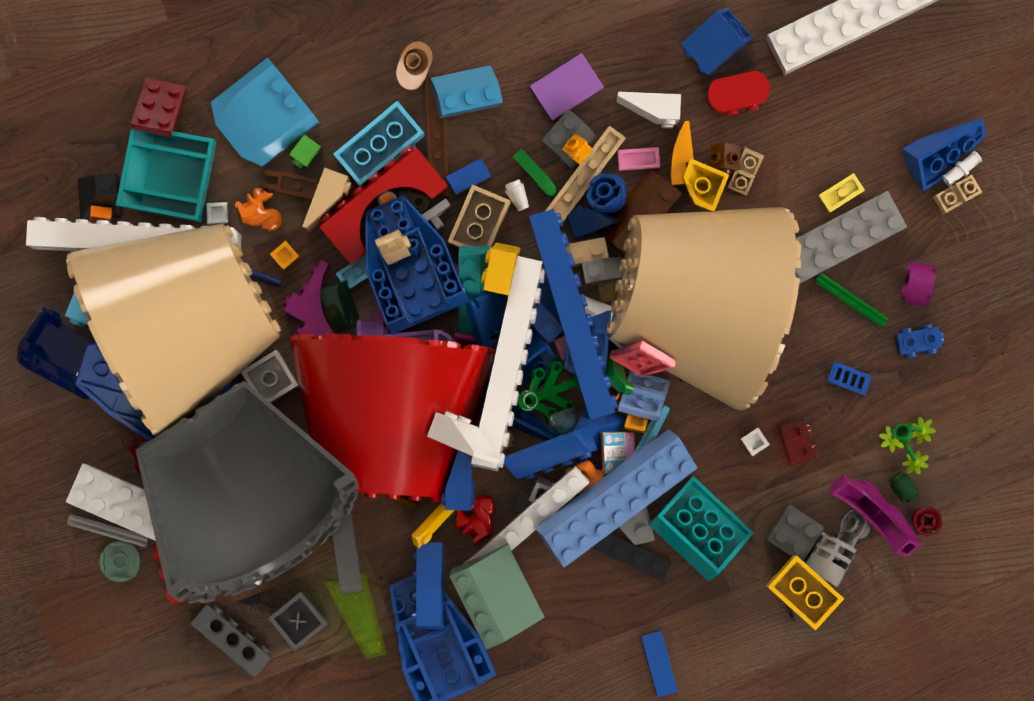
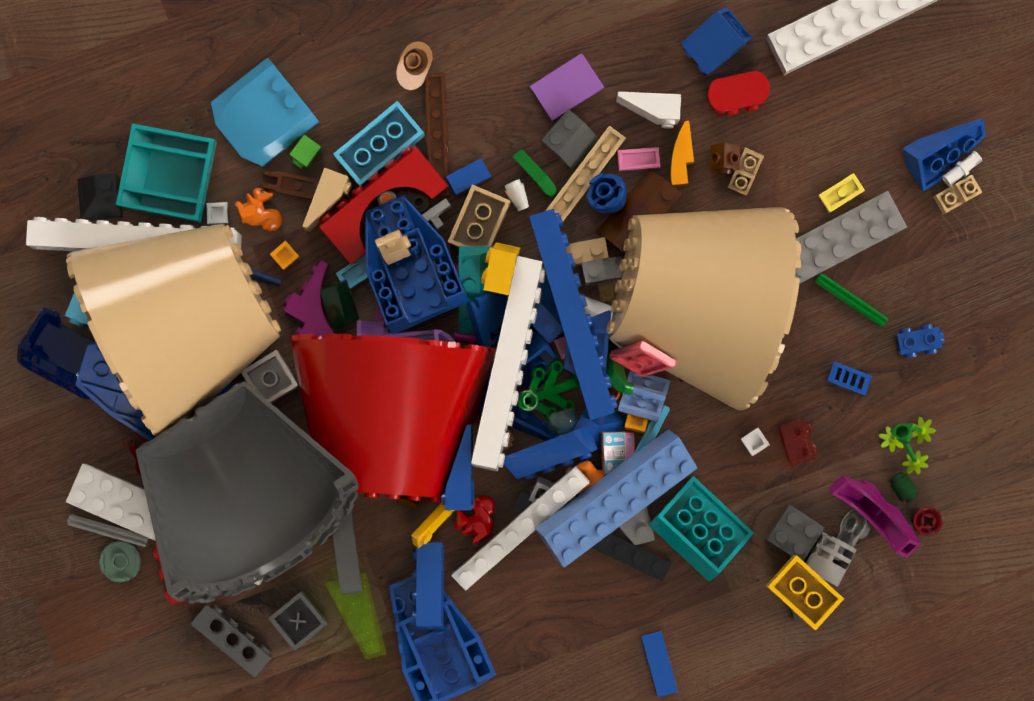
(100, 213): orange slope -> none
(158, 107): dark red plate -> none
(461, 436): white slope -> none
(466, 91): dark azure slope -> none
(496, 596): sand green slope -> none
(577, 148): light orange bracket -> none
(588, 221): dark blue slope -> none
(704, 184): yellow slope -> none
(919, 285): magenta brick -> none

